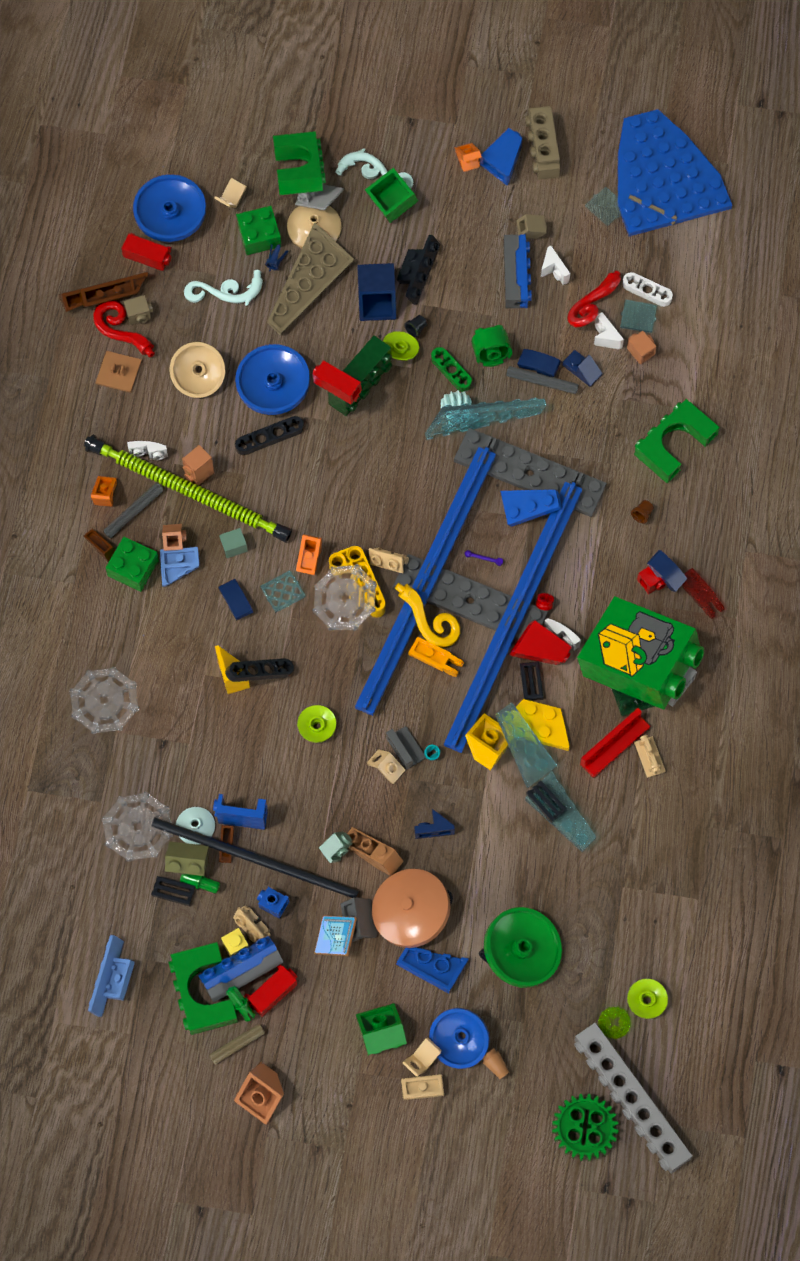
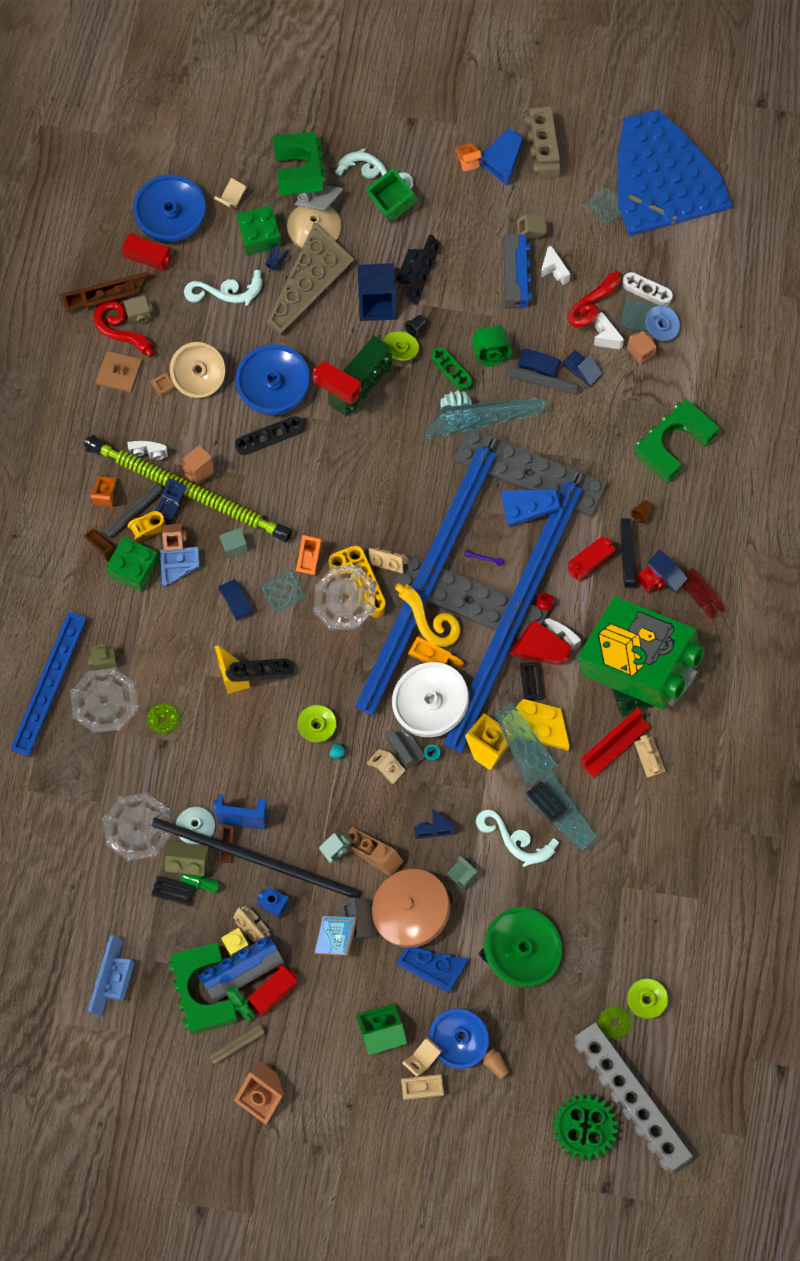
(48, 684): none -> blue plate
(102, 657): none -> olive brick
(146, 527): none -> yellow piece
(161, 710): none -> clear neon green gear
(163, 384): none -> medium nougat tile
(171, 499): none -> dark blue slope
(337, 751): none -> teal hinge
(430, 699): none -> white dish
(462, 873): none -> sand green panel
(520, 835): none -> light aqua plant
(591, 558): none -> red brick
(627, 552): none -> black beam
(668, 321): none -> medium blue dish

